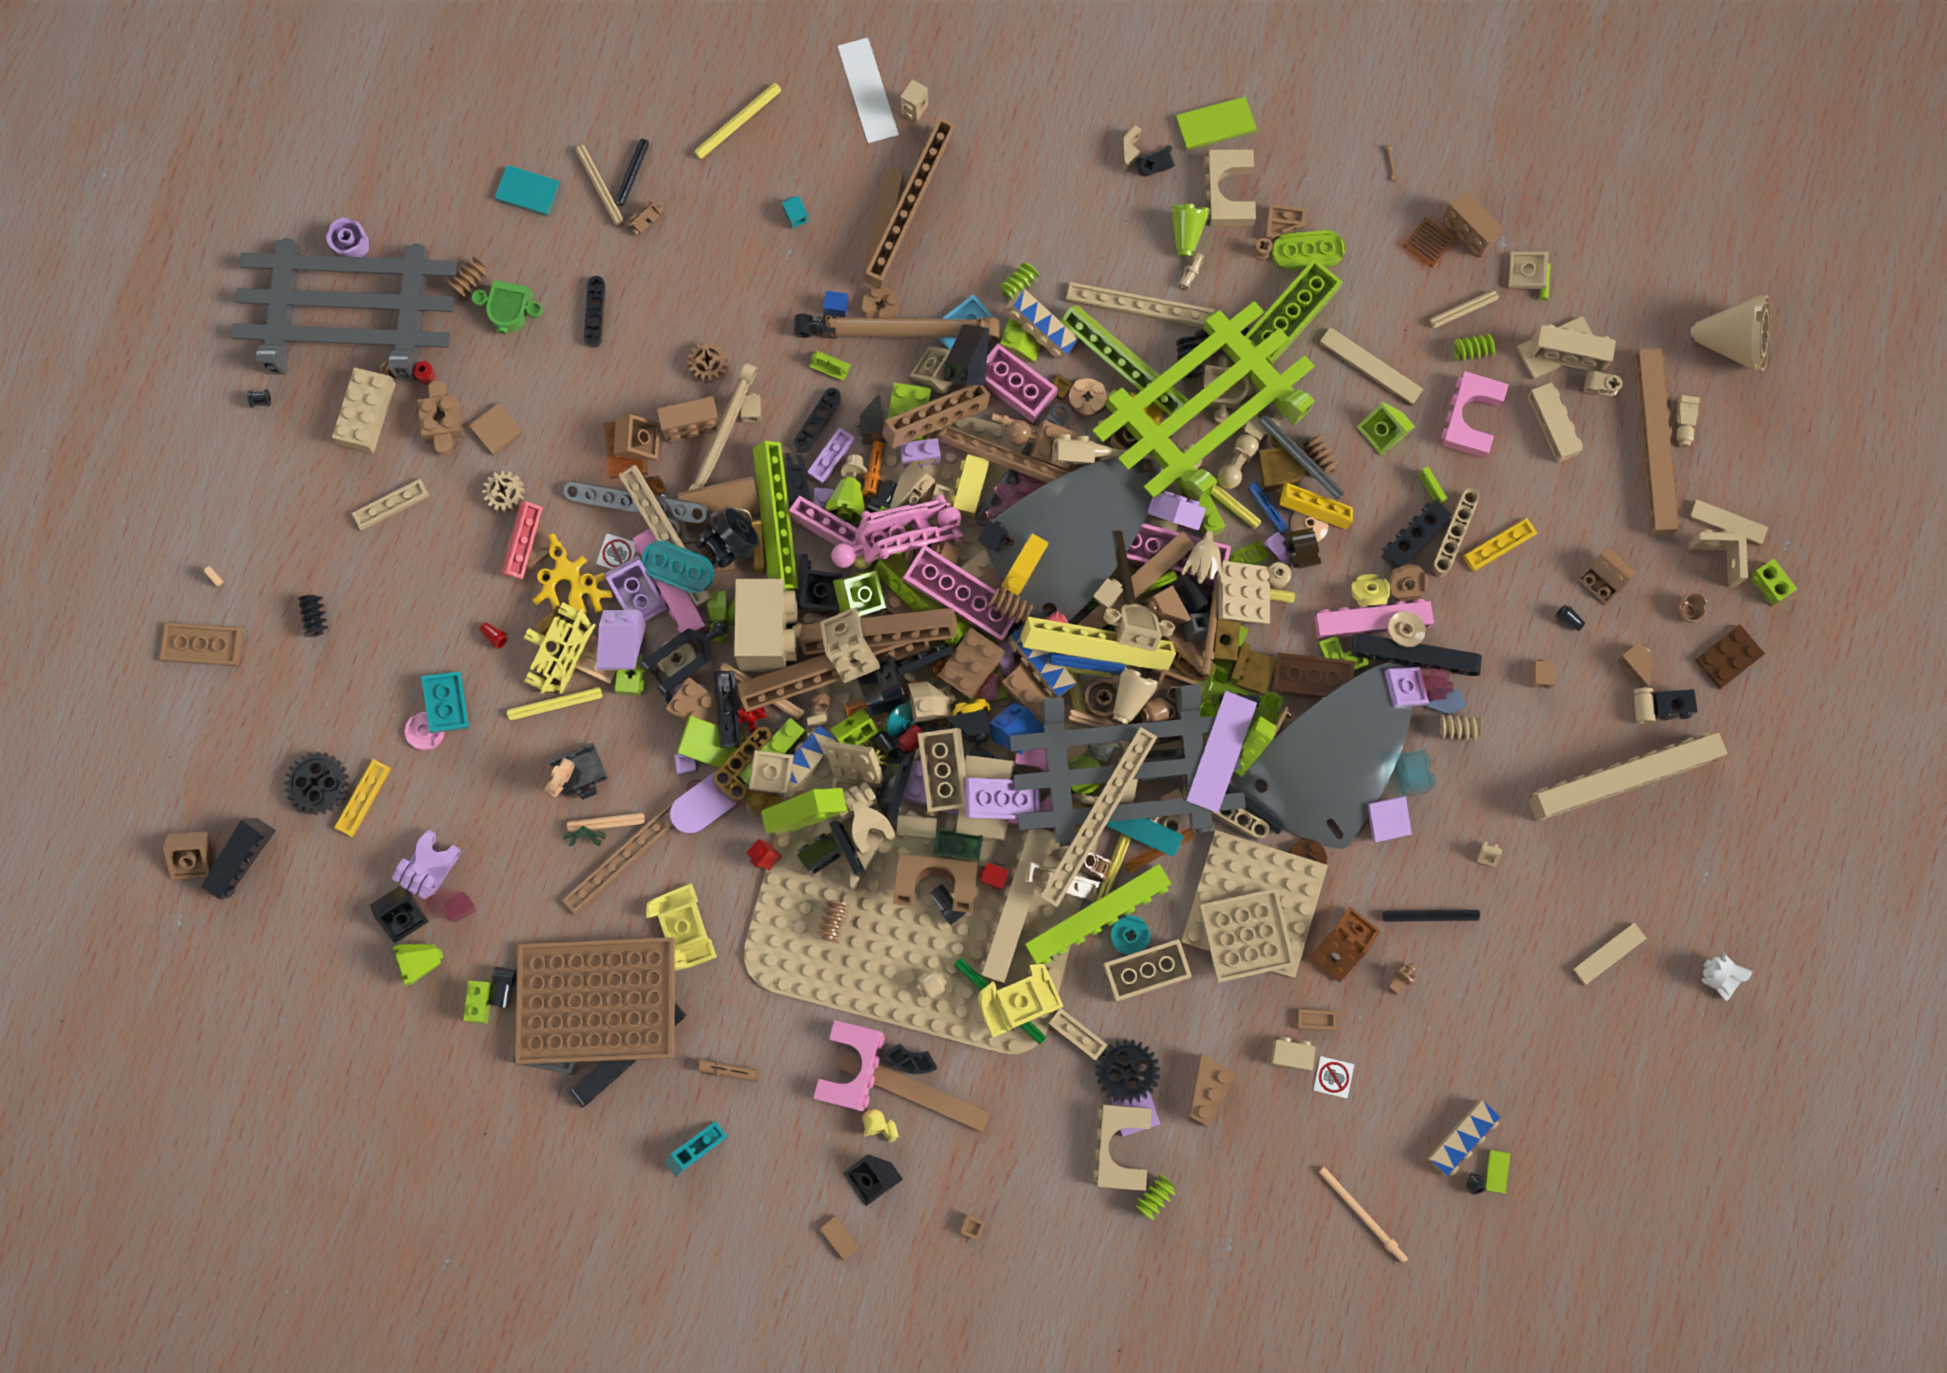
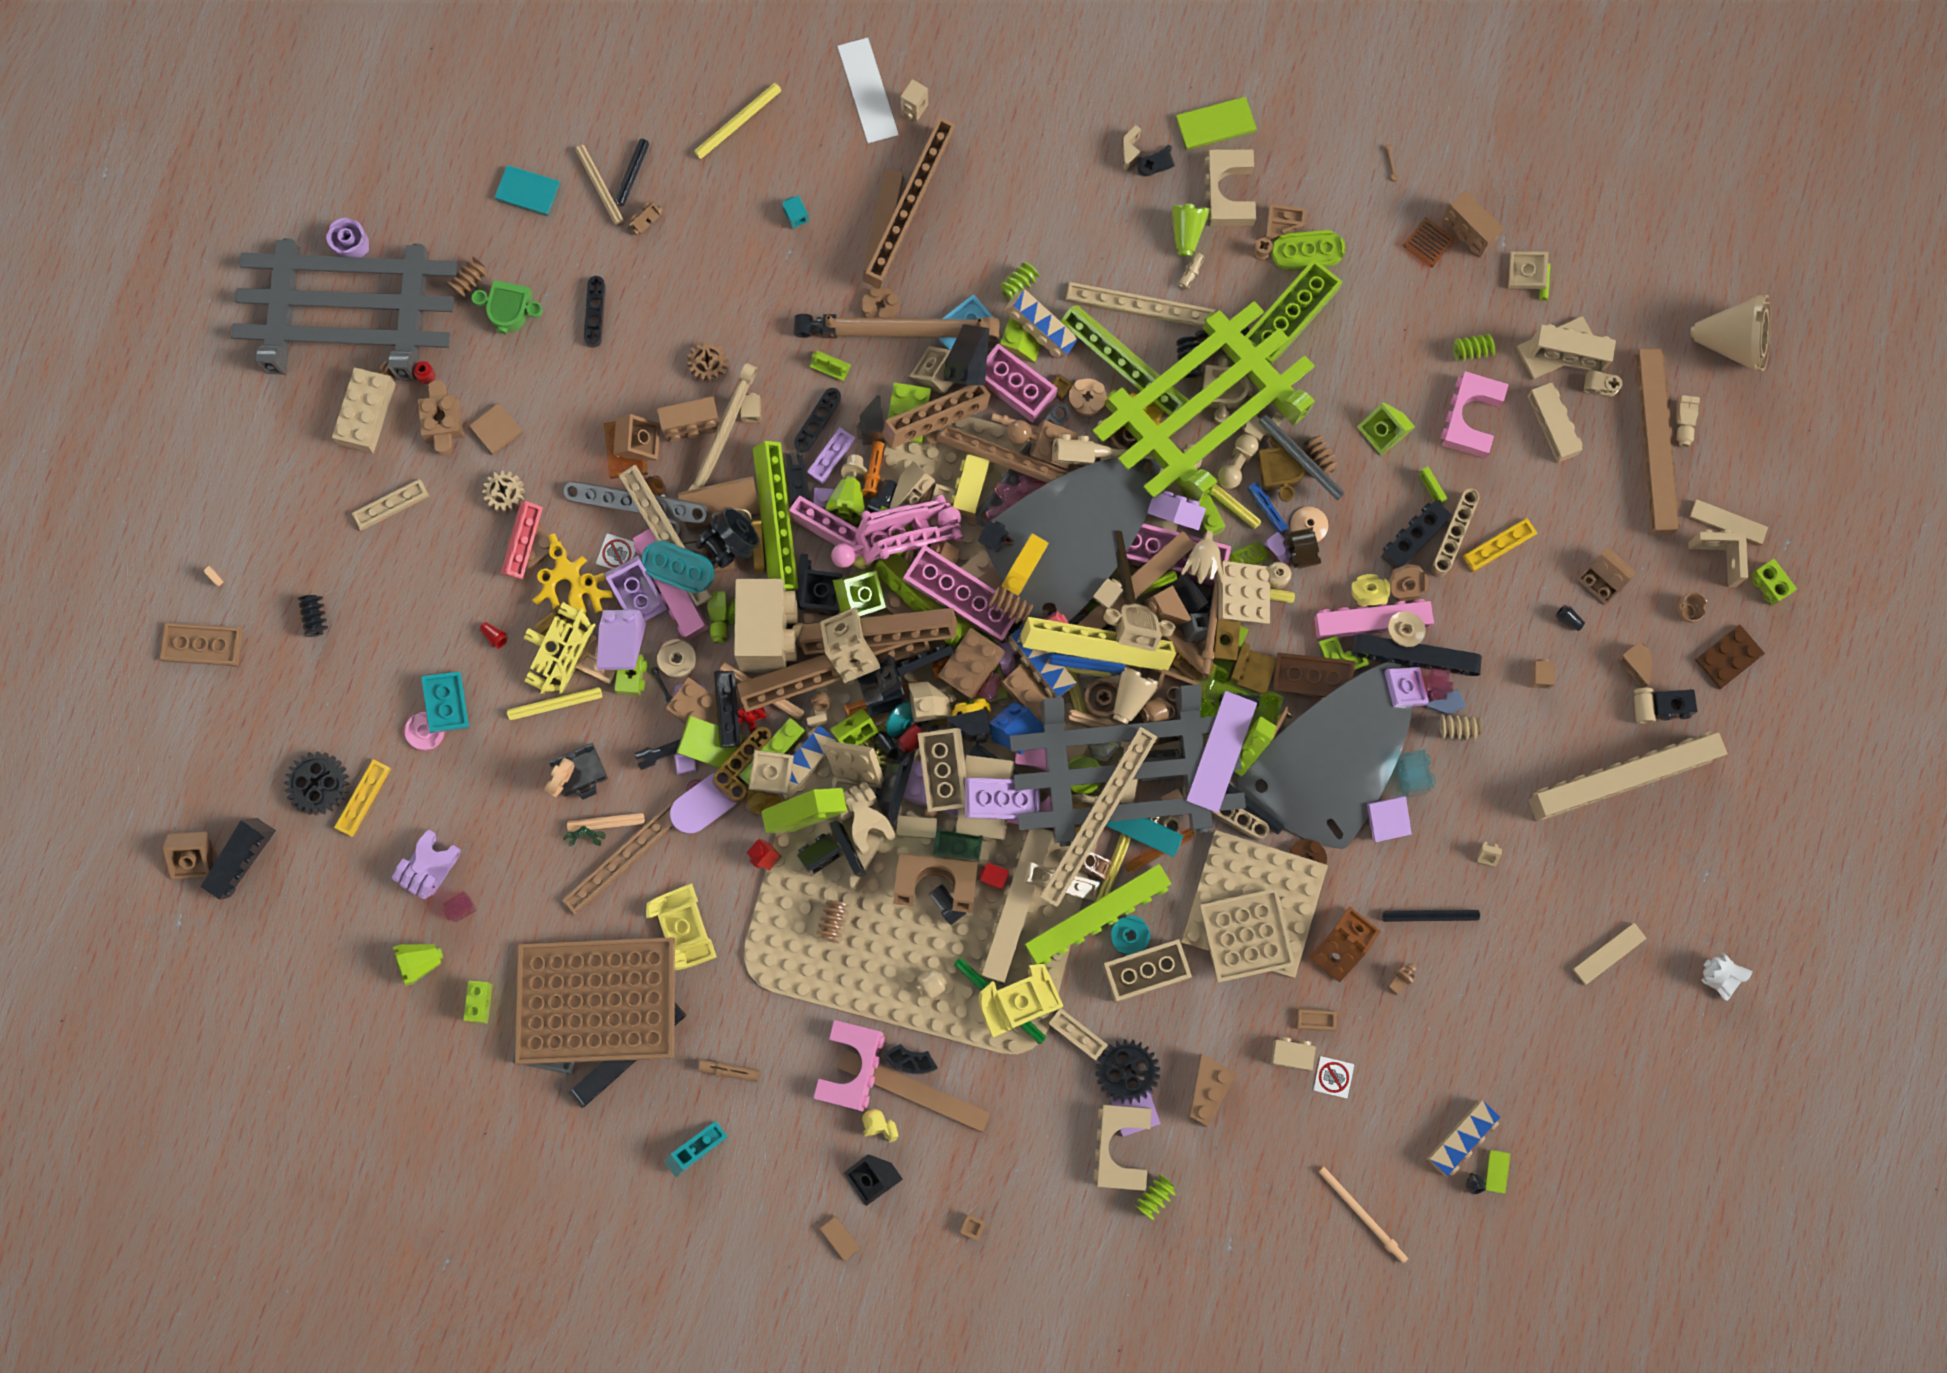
(259, 398): black bush -> none
(398, 913): black slope -> none
(502, 982): black piece -> none
(651, 755): none -> black piece
(702, 642): black piece -> none
(836, 303): blue panel -> none
(921, 452): lavender brick -> none
(1316, 506): yellow slope -> none
(1371, 366): tan tile -> none
(1463, 309): tan axle -> none

